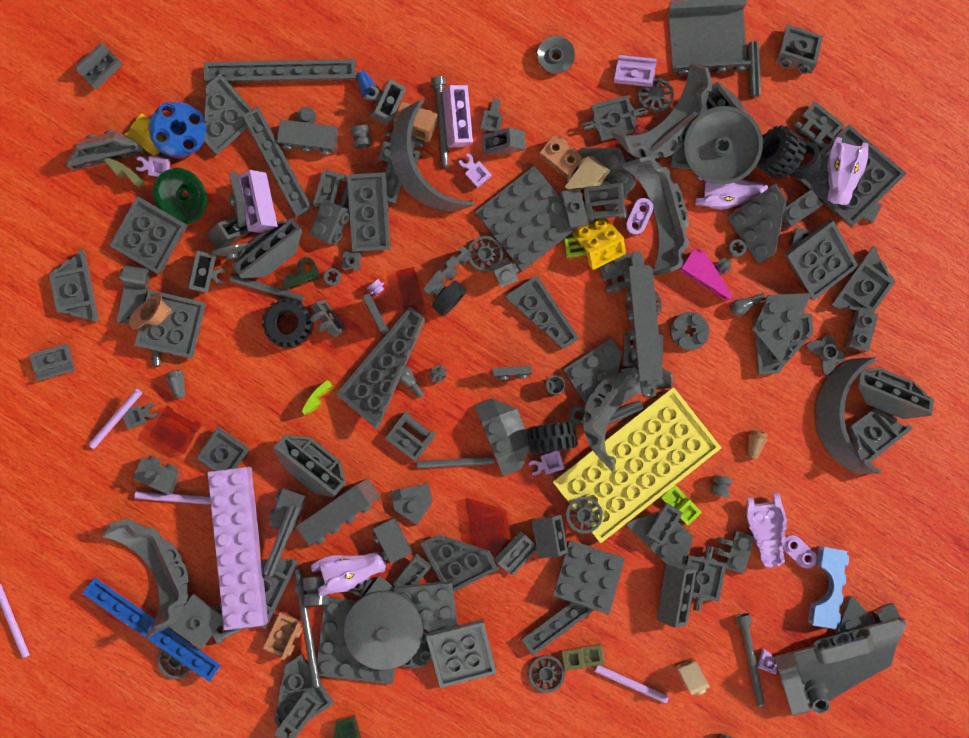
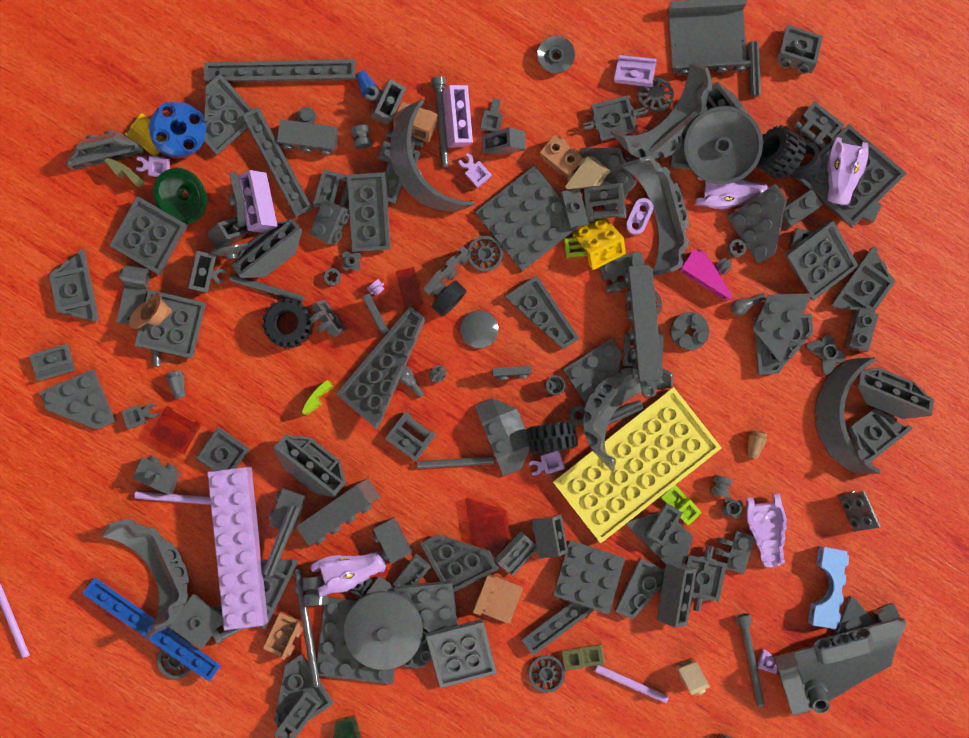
(80, 400): none -> dark grey plate
(98, 66): dark grey bracket -> none
(115, 418): lavender bar -> none
(293, 281): clear green plate -> none
(412, 501): dark grey plate -> none
(479, 329): none -> dark grey dish
(498, 598): none -> nougat bracket
(505, 272): dark grey brick -> none
(584, 514): dark grey wheel -> none
(641, 586): none -> dark grey wing
(737, 508): none -> dark grey plate
(799, 552): lavender plate -> none
(859, 511): none -> dark grey hinge

